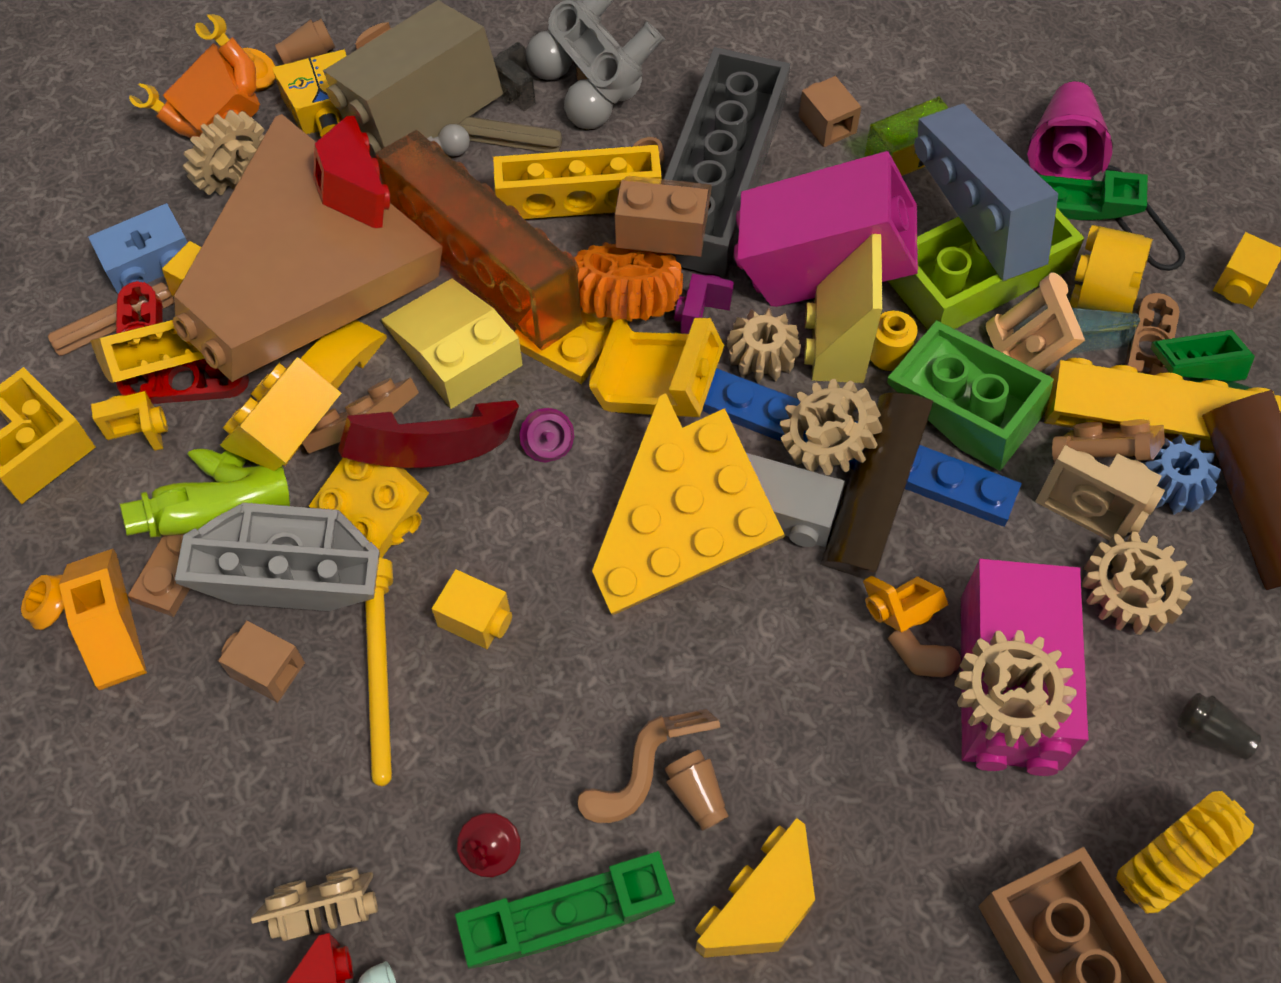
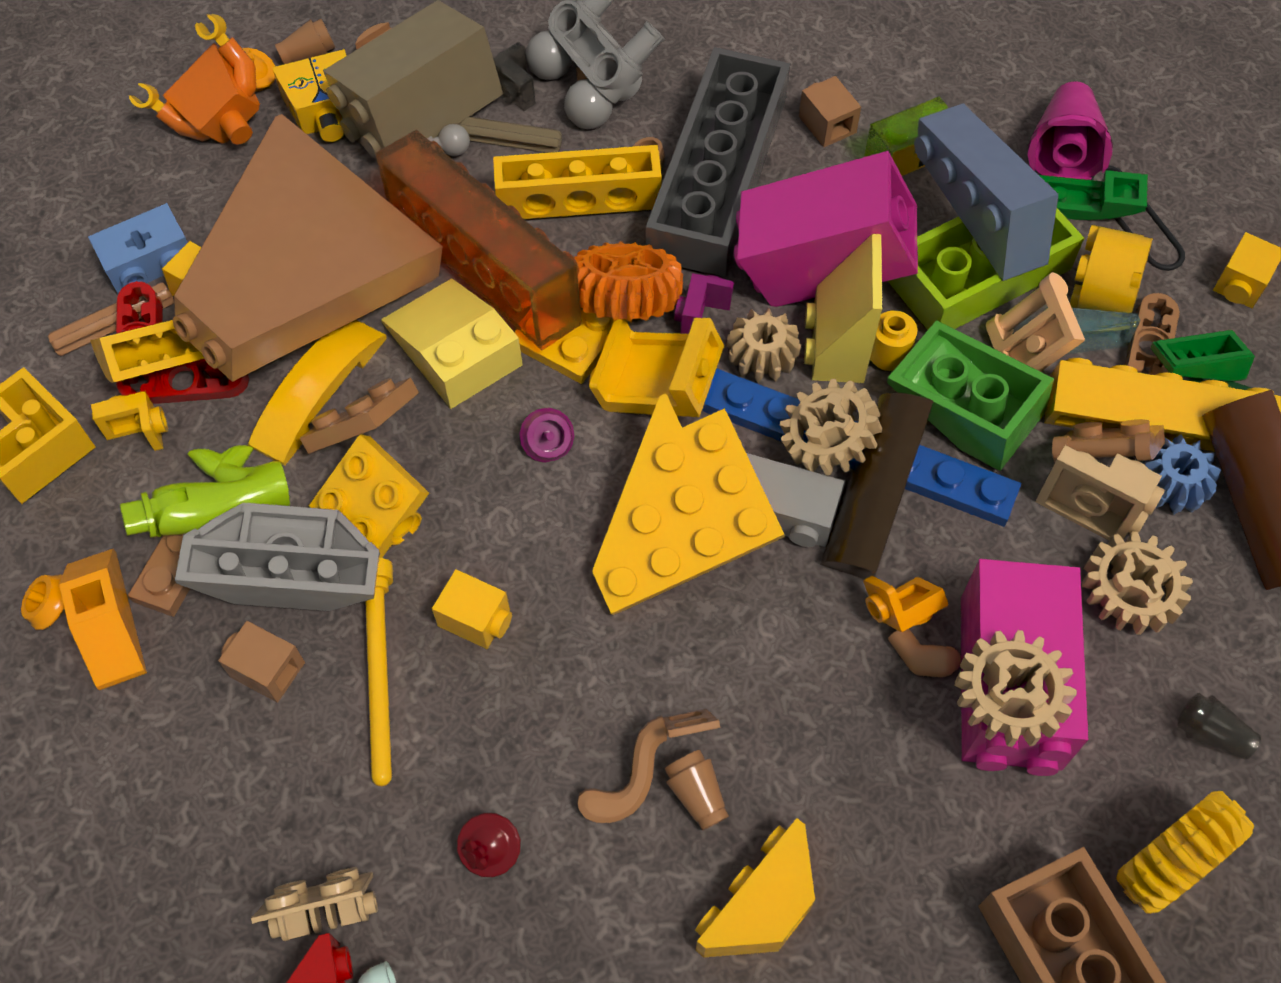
(223, 151): tan gear -> none
(282, 416): yellow slope -> none
(348, 175): red slope -> none
(384, 442): dark red slope -> none
(565, 913): green slope -> none
(662, 215): medium nougat slope -> none

